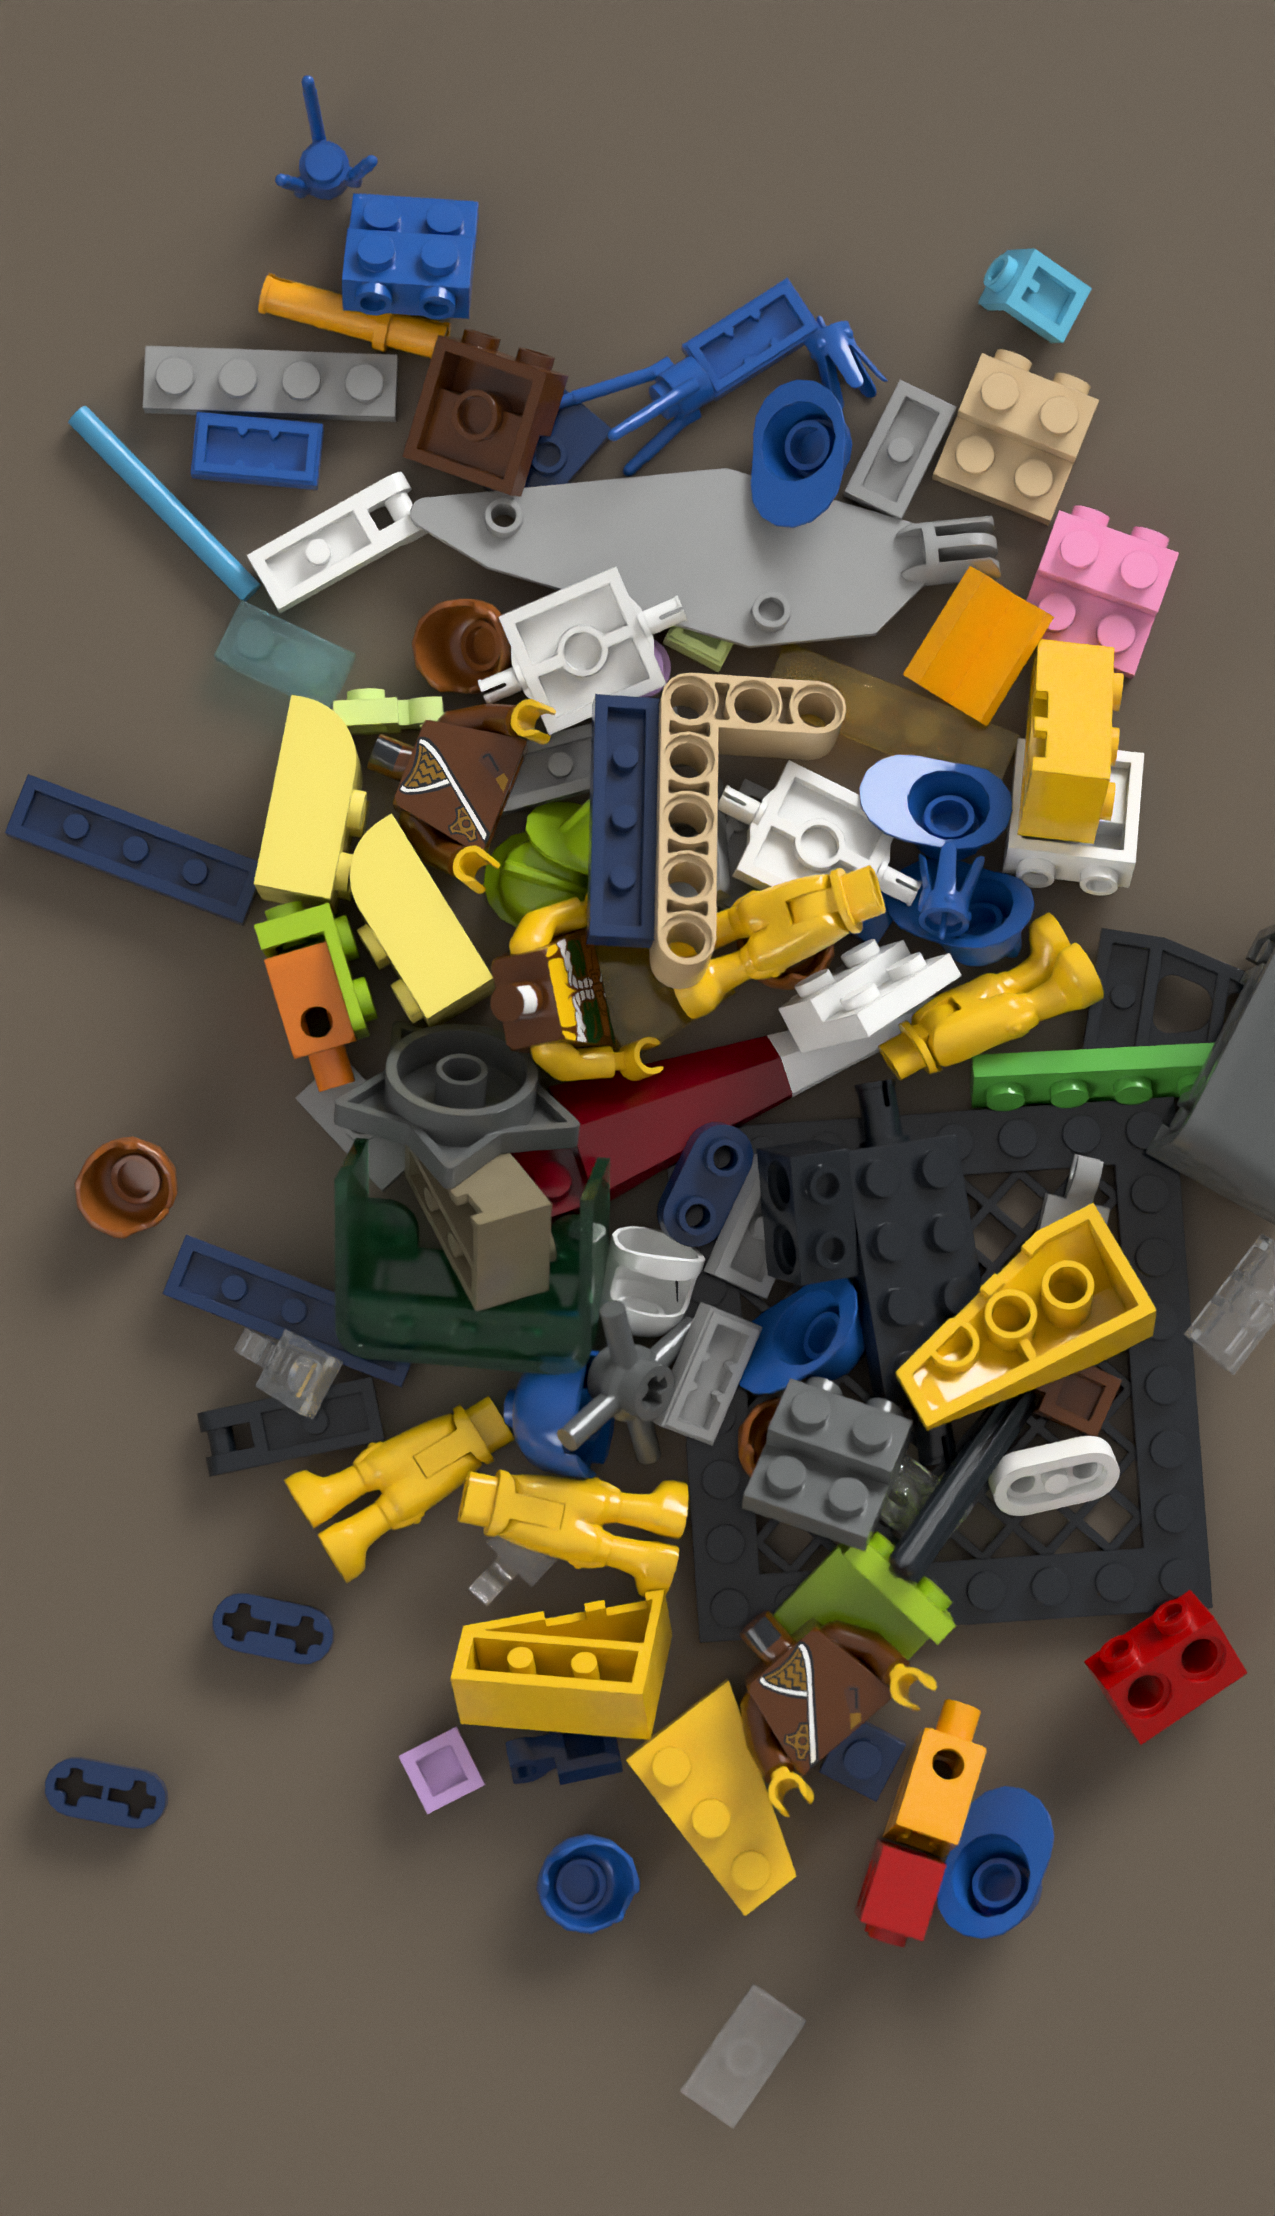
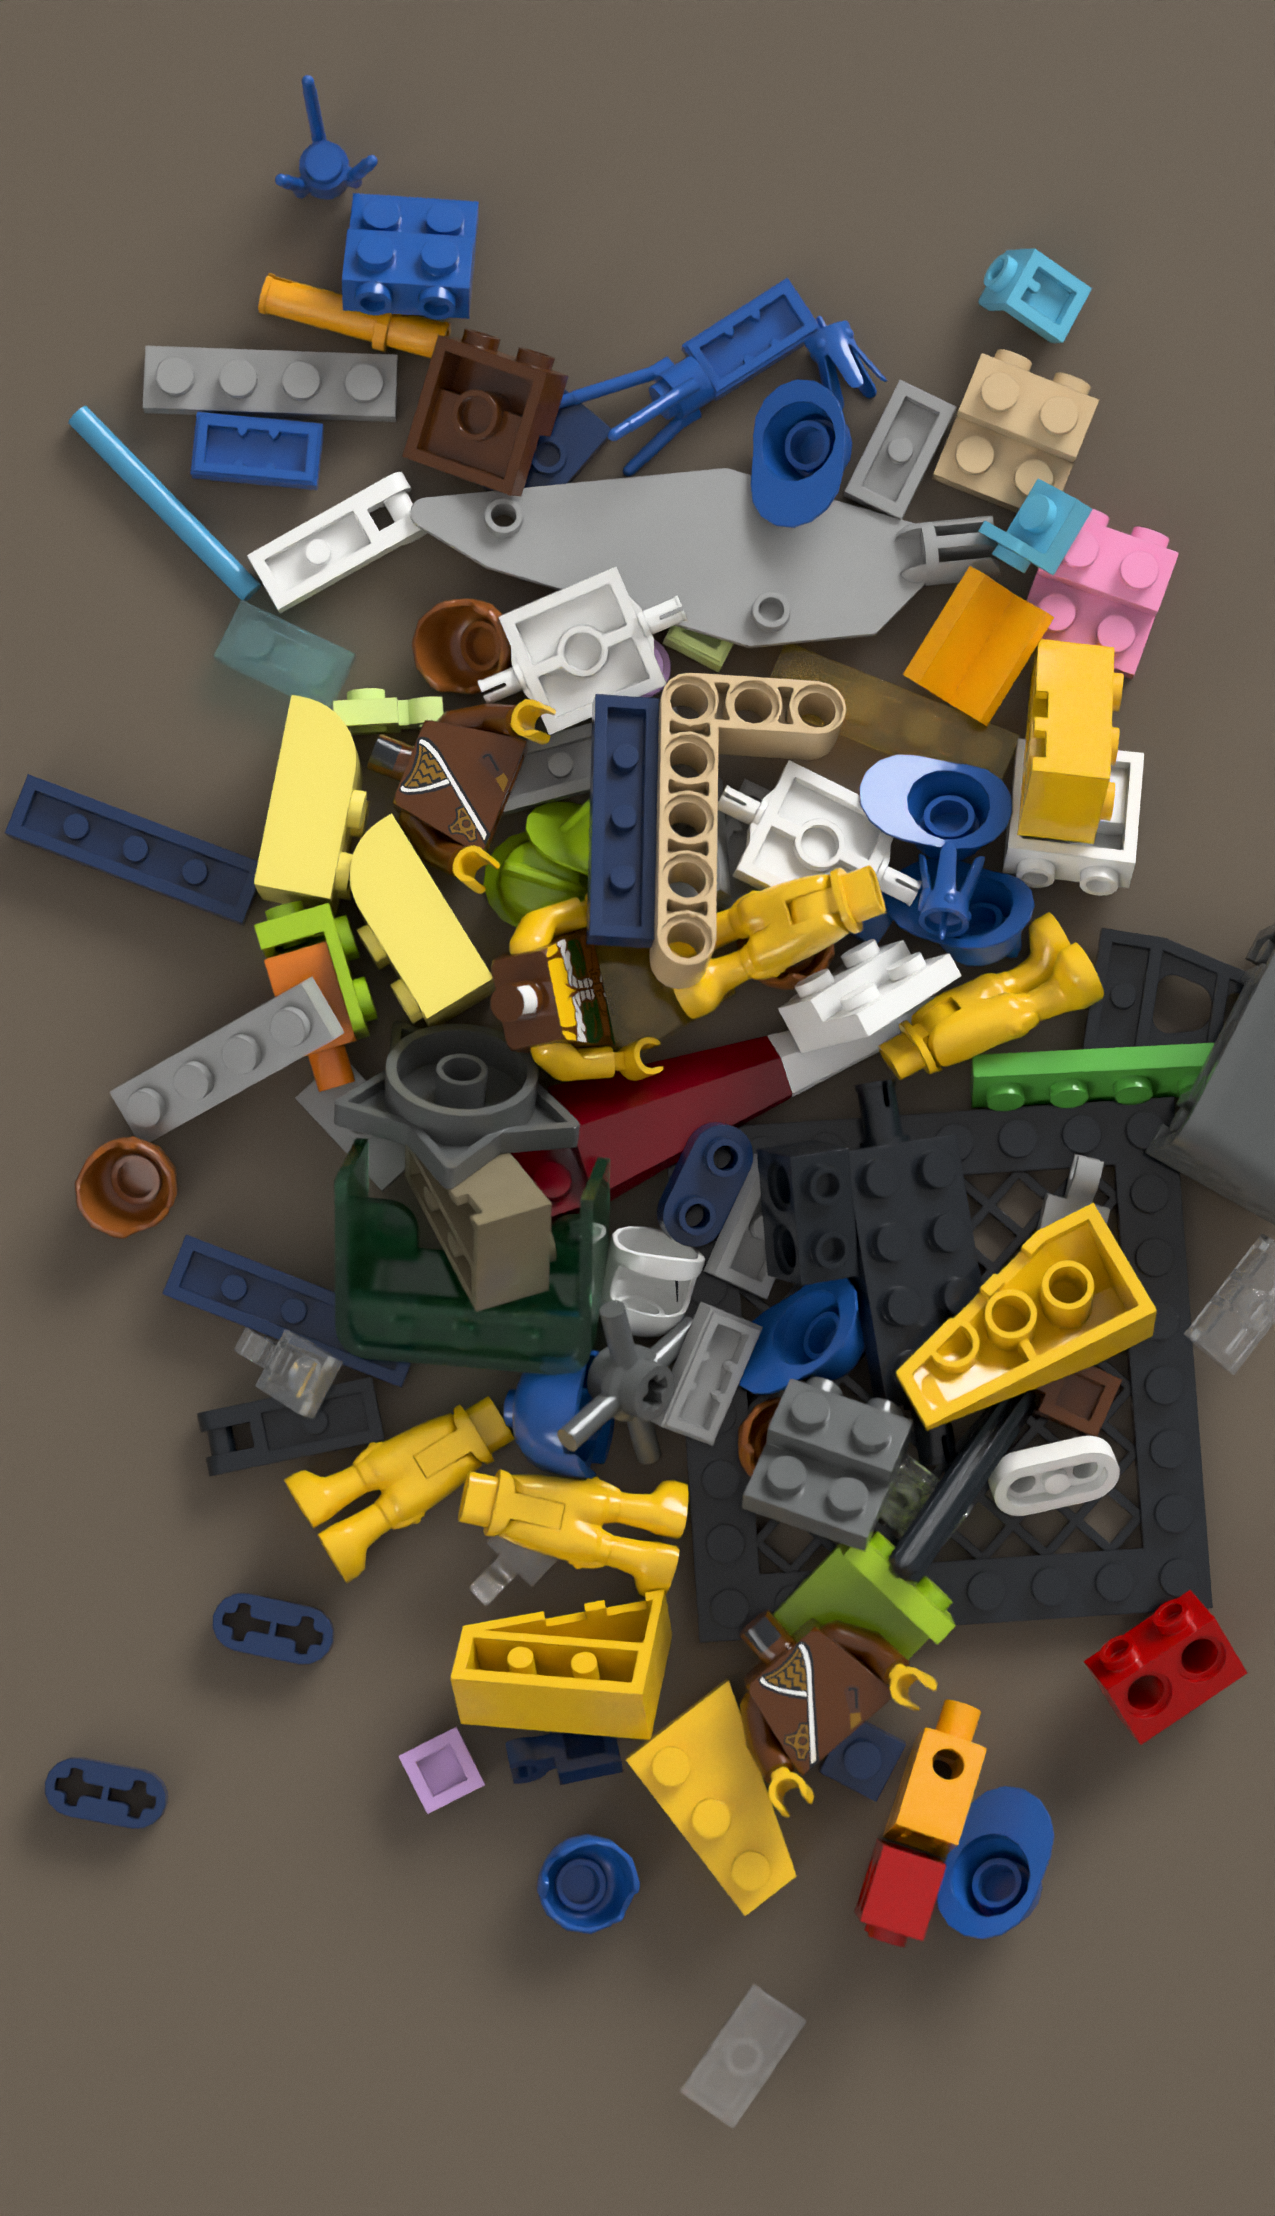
(227, 1061): none -> light grey plate
(1040, 530): none -> medium azure bracket

